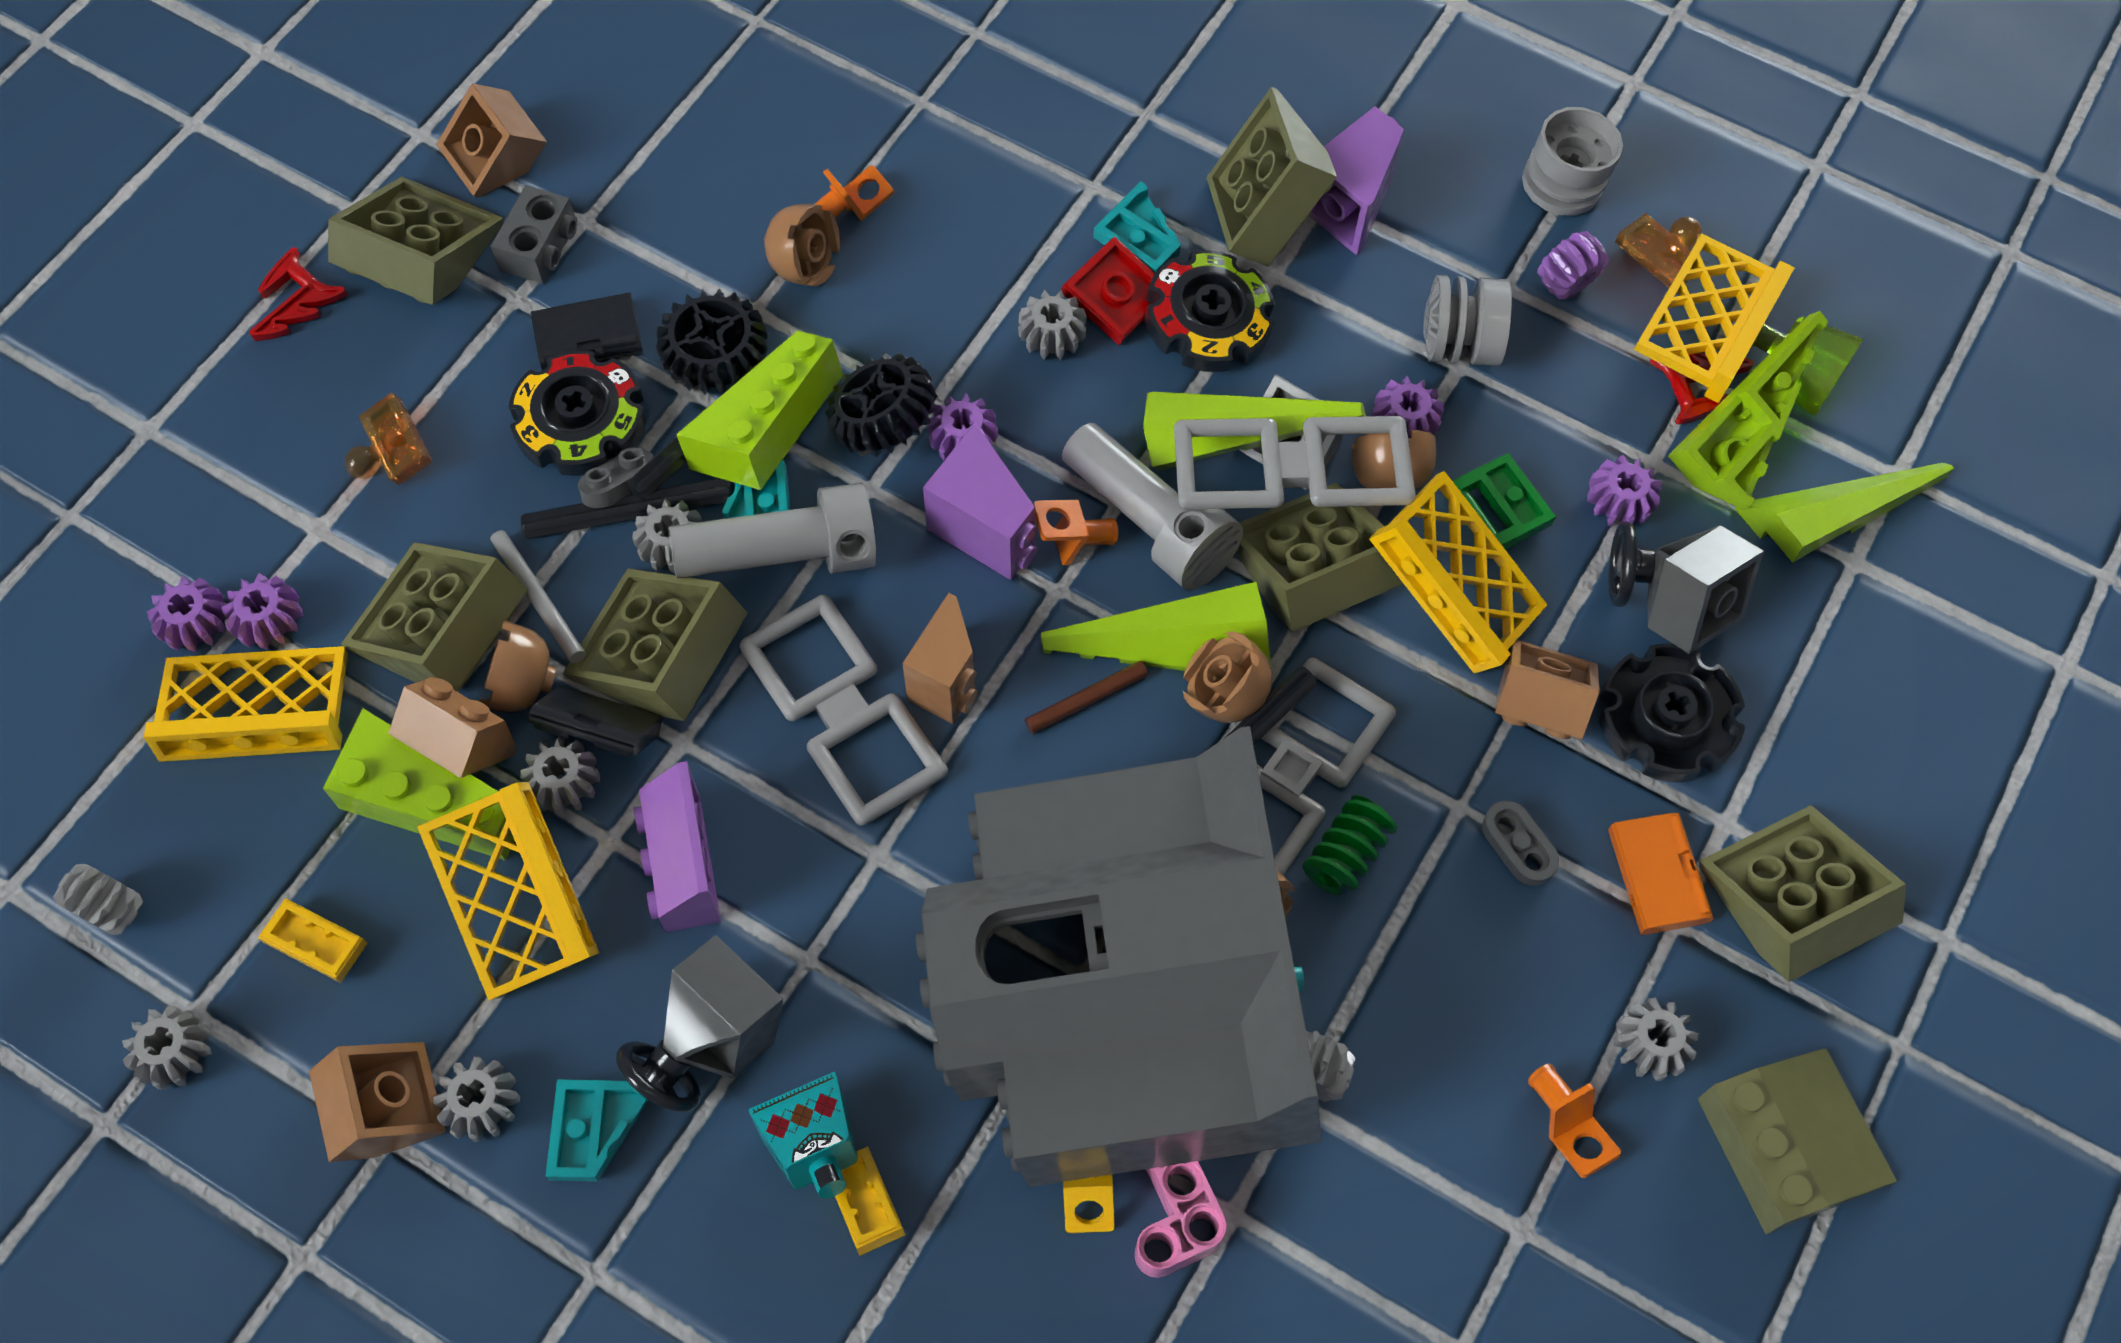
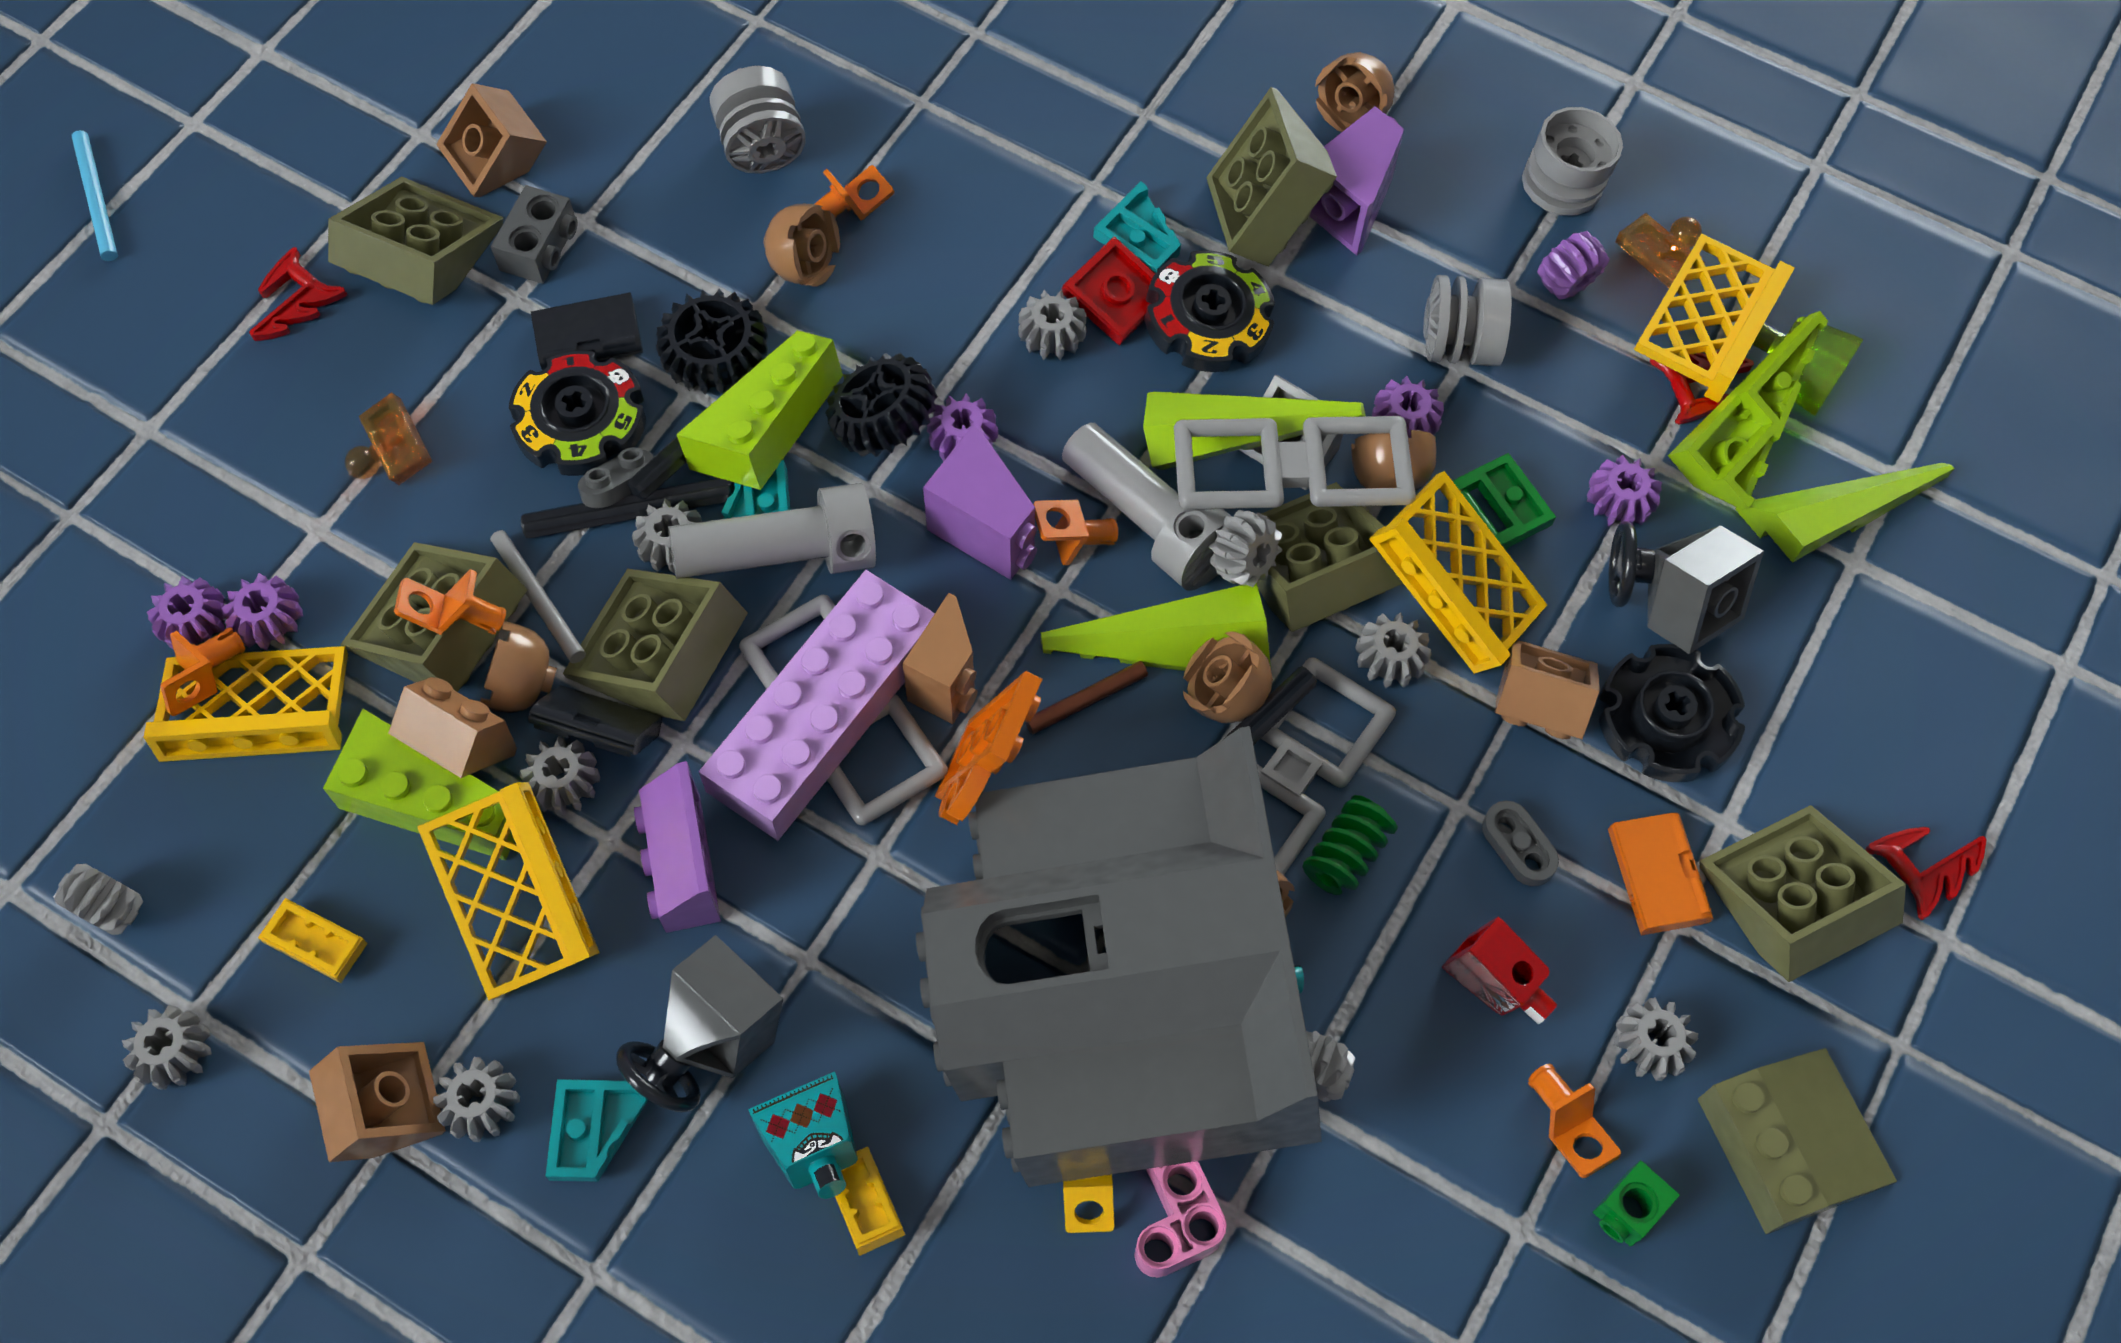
(94, 196): none -> medium azure bar
(198, 666): none -> orange bracket
(448, 608): none -> orange bracket
(757, 119): none -> light grey wheel
(817, 706): none -> lavender brick
(986, 745): none -> orange plate
(1245, 548): none -> light grey gear
(1352, 88): none -> medium nougat cylinder
(1393, 650): none -> light grey gear
(1502, 971): none -> red torso
(1651, 1193): none -> green brick
(1929, 884): none -> red piece

